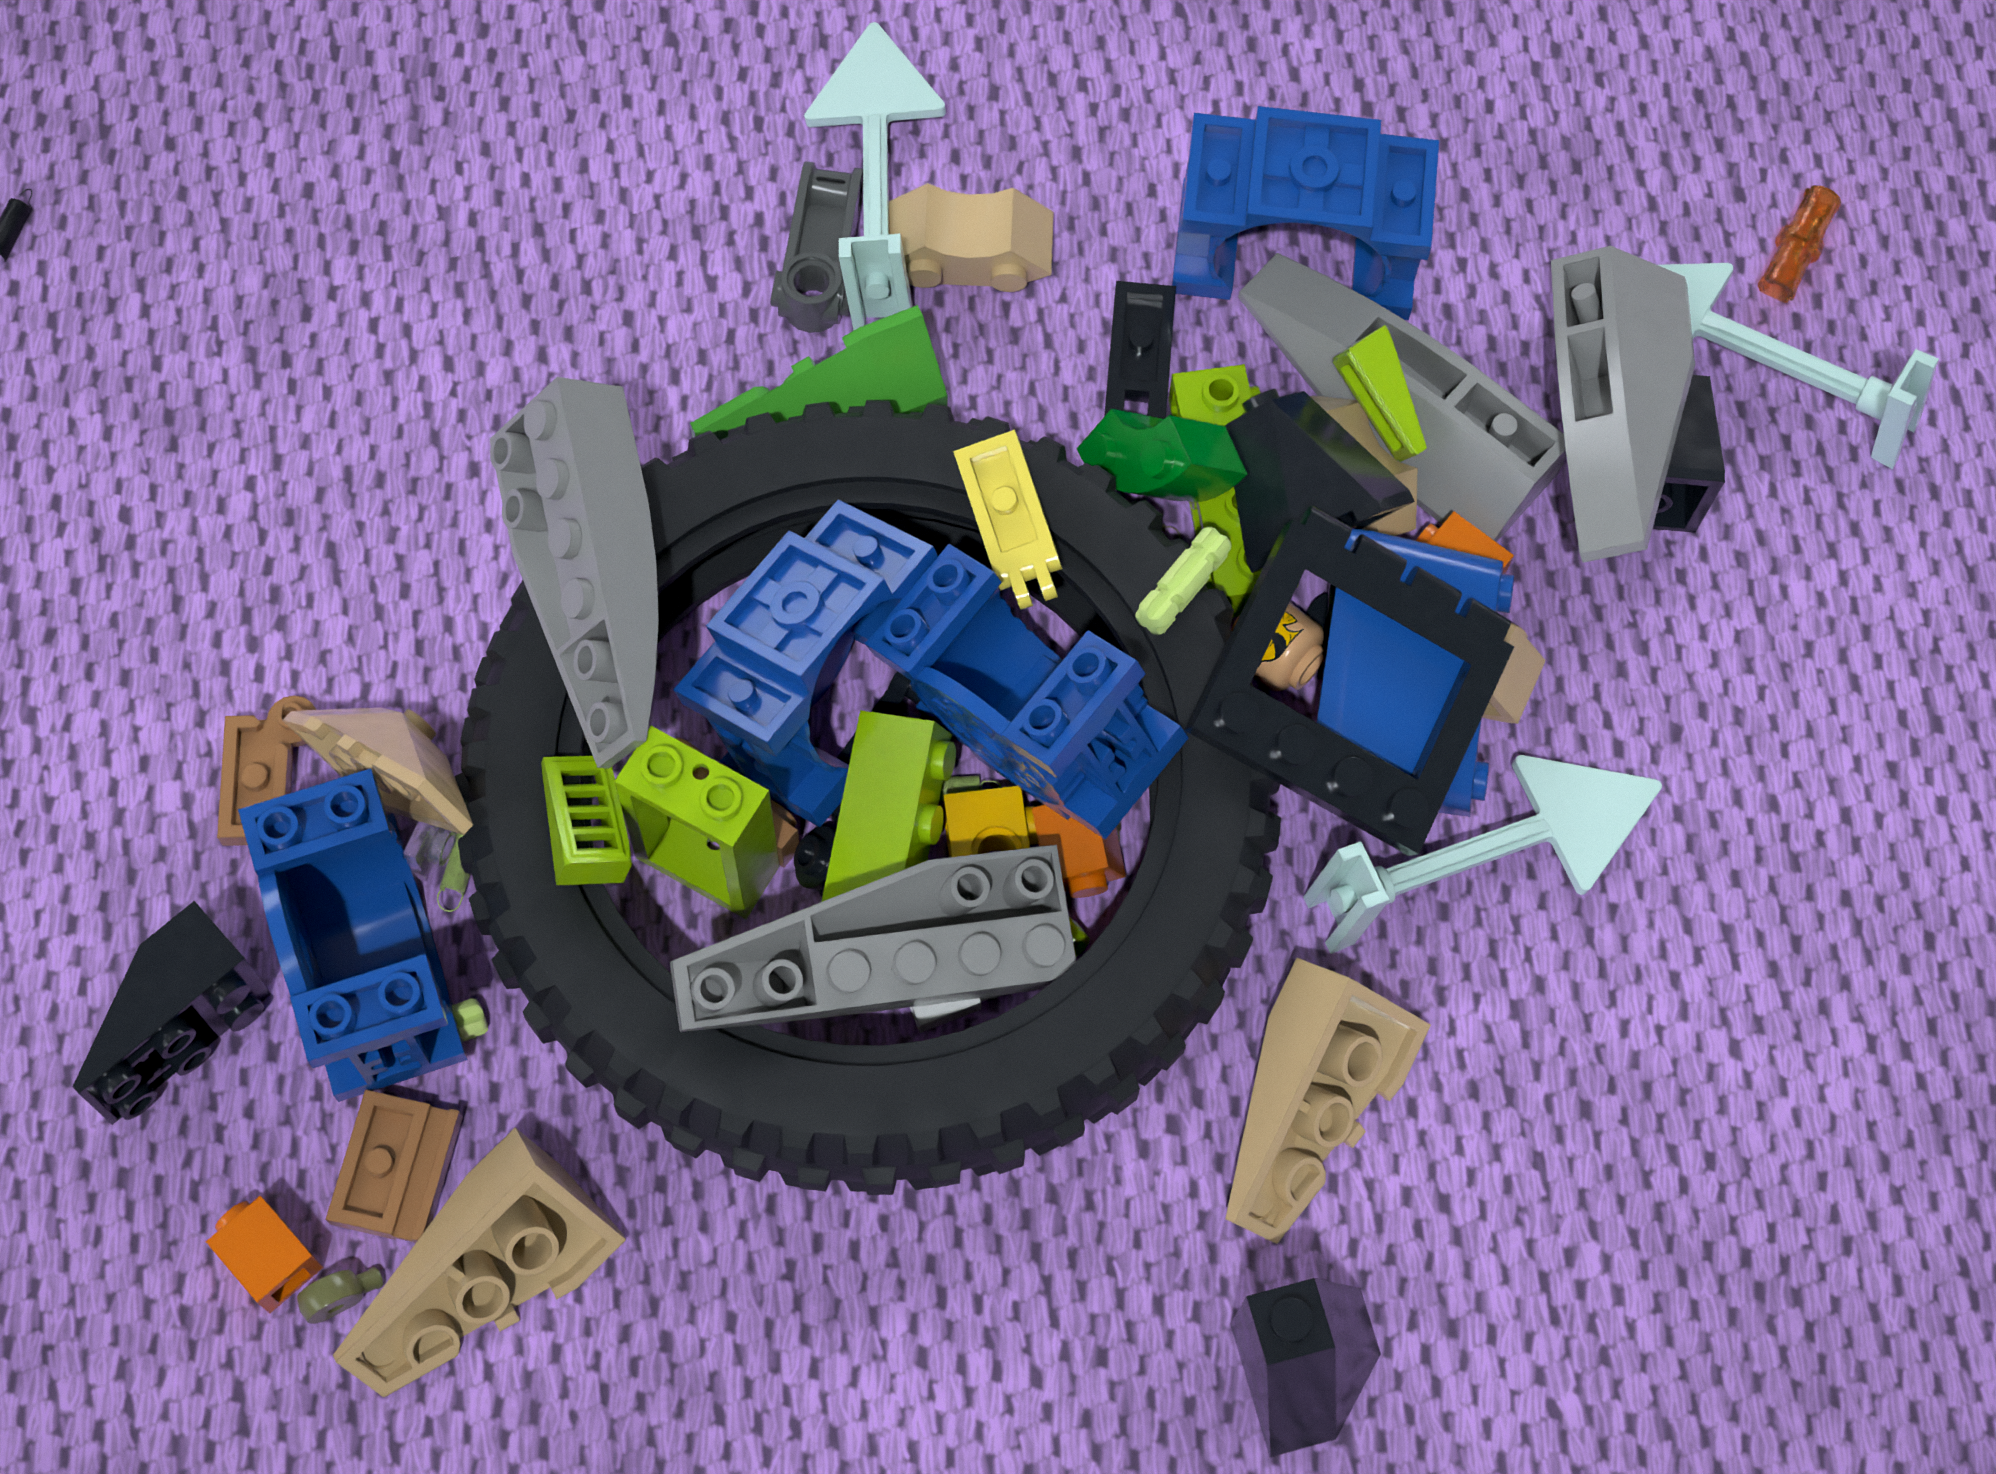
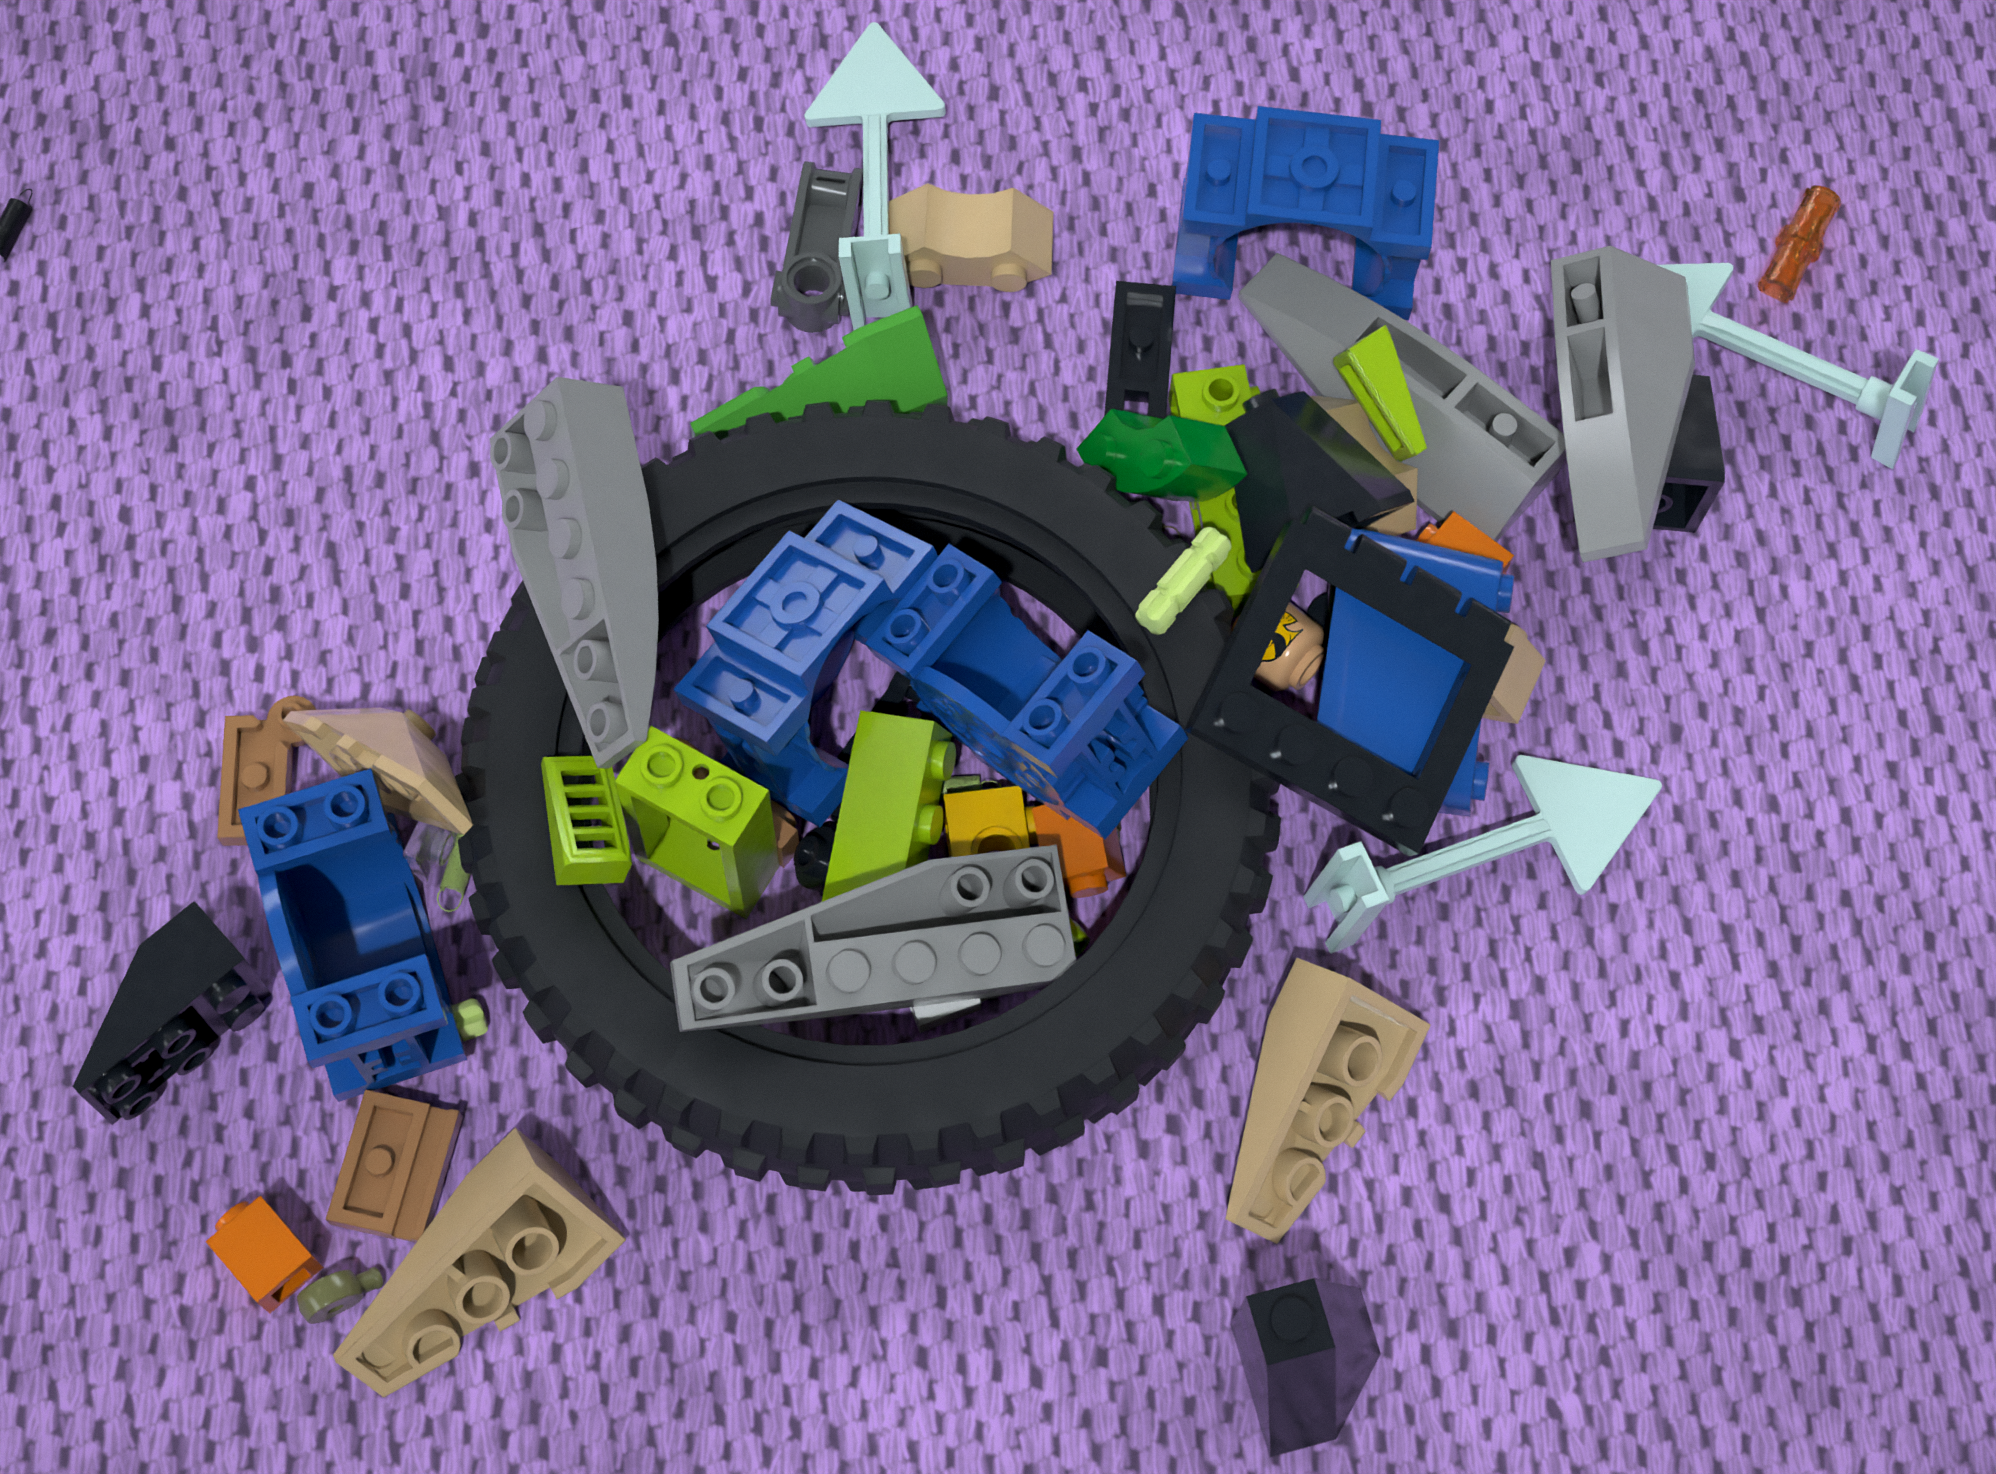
(1009, 515): light yellow hinge -> none

